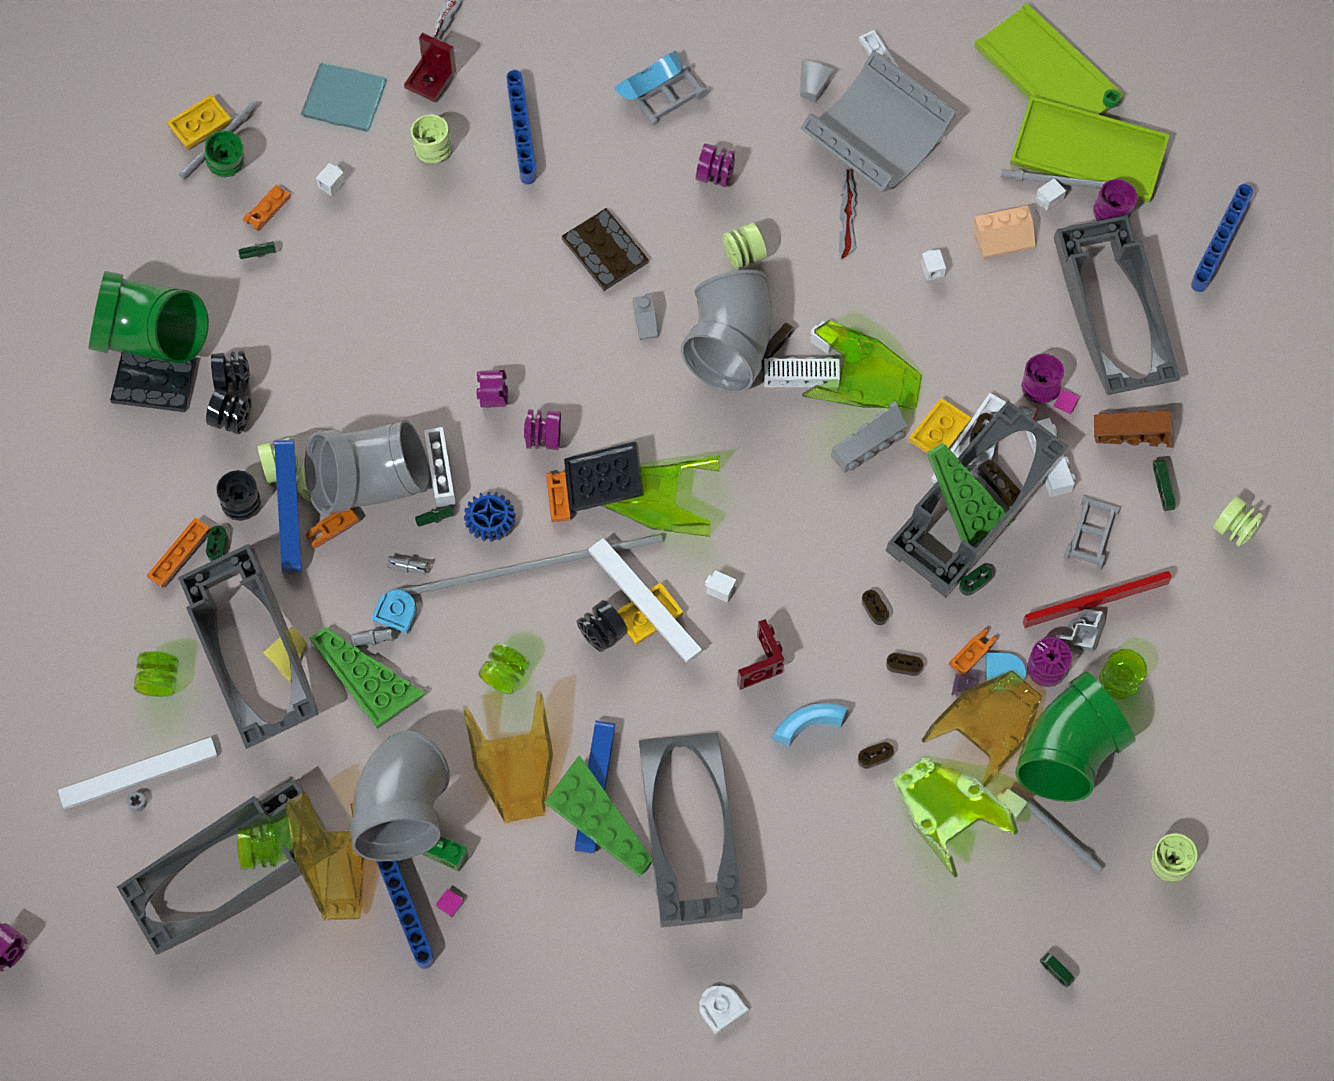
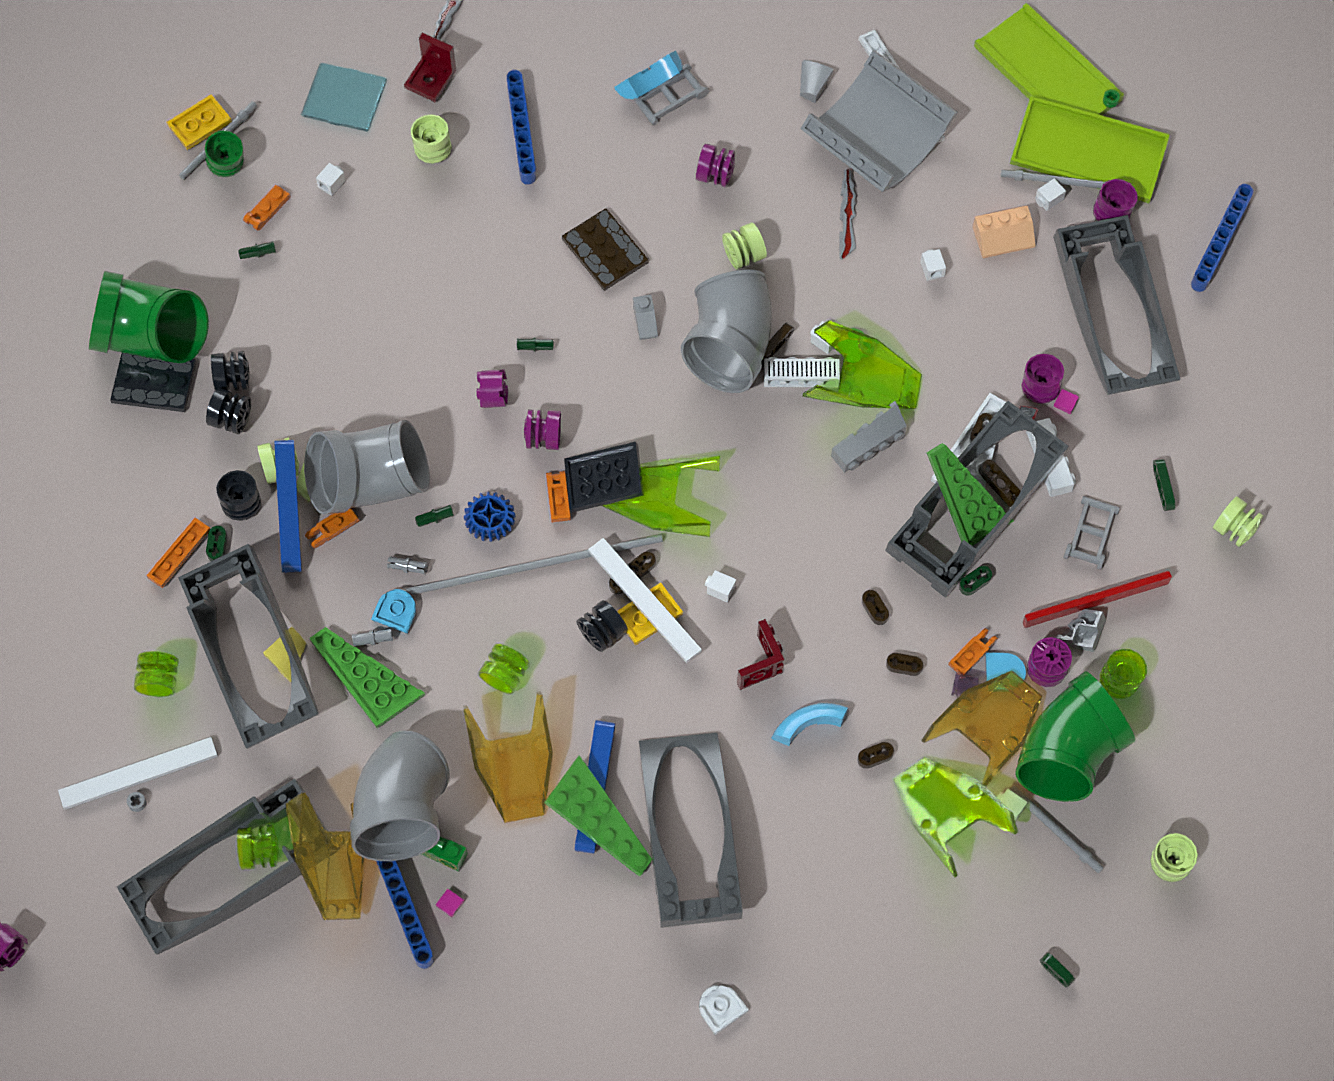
(439, 467): white brick -> none
(534, 344): none -> dark green axle
(646, 568): none -> dark brown beam
(940, 426): yellow plate -> none
(1134, 428): dark orange wedge -> none

